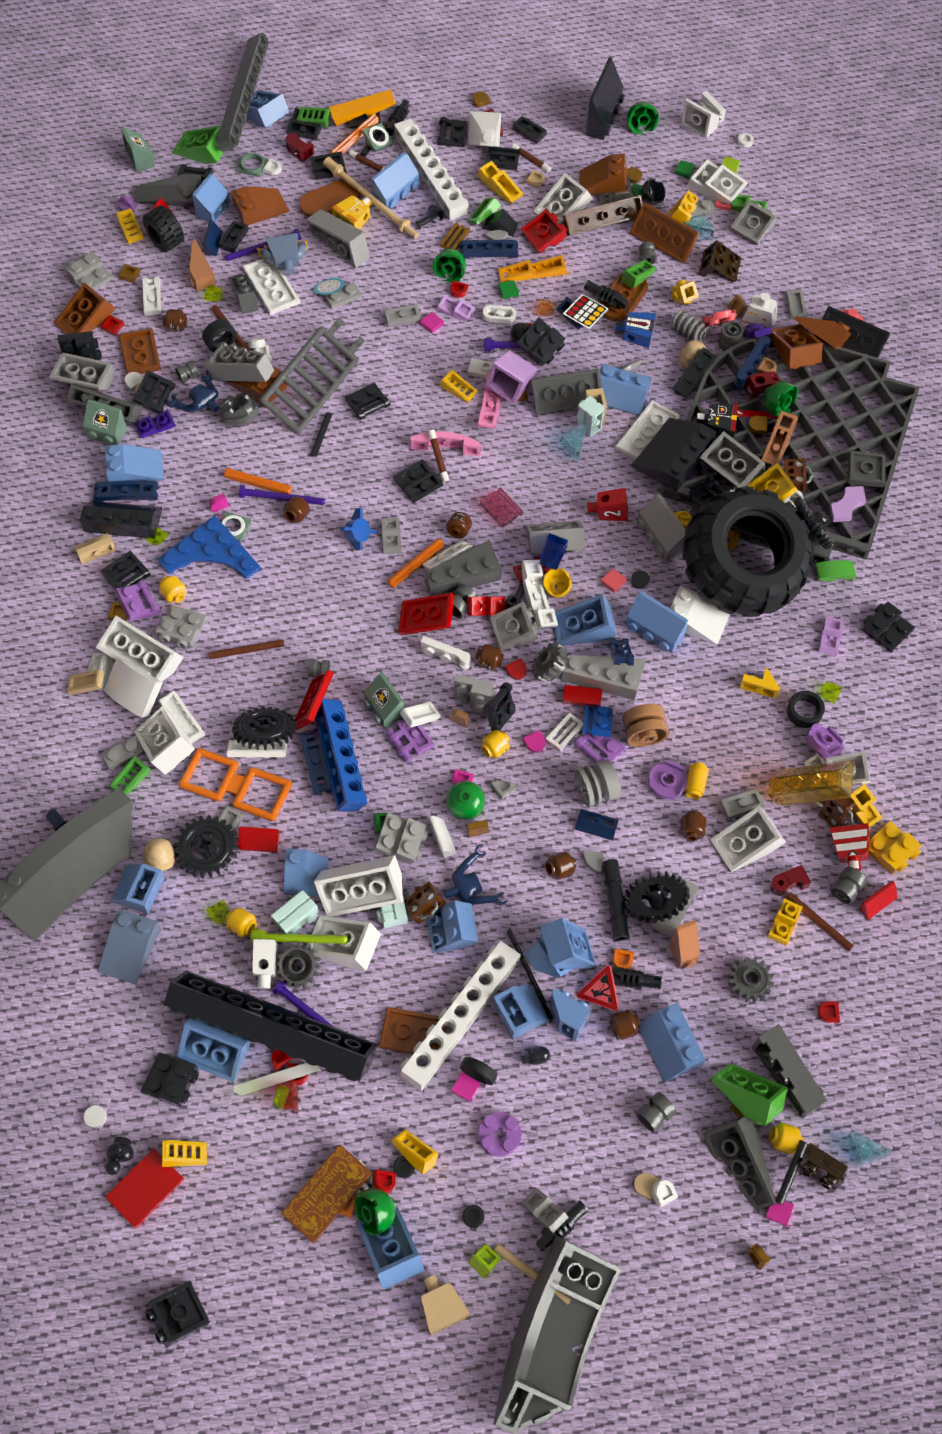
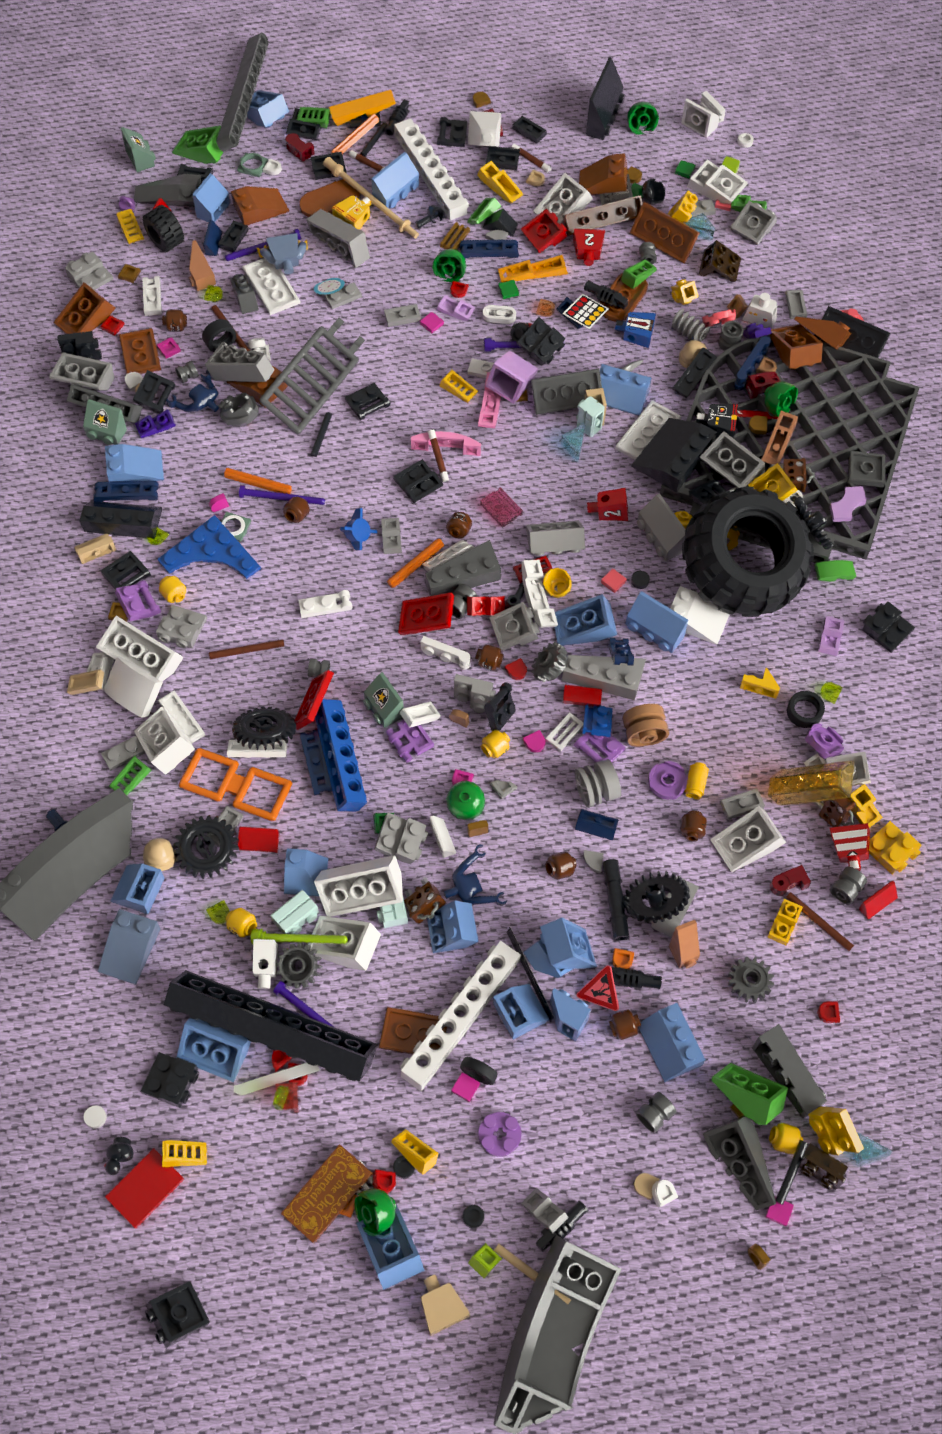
(168, 347): none -> dark pink tile
(325, 604): none -> white plate
(372, 143): sand green piece -> none
(536, 1056): black cylinder -> none
(553, 551): clear blue piece -> none
(588, 244): none -> red torso
(834, 1130): none -> yellow plate

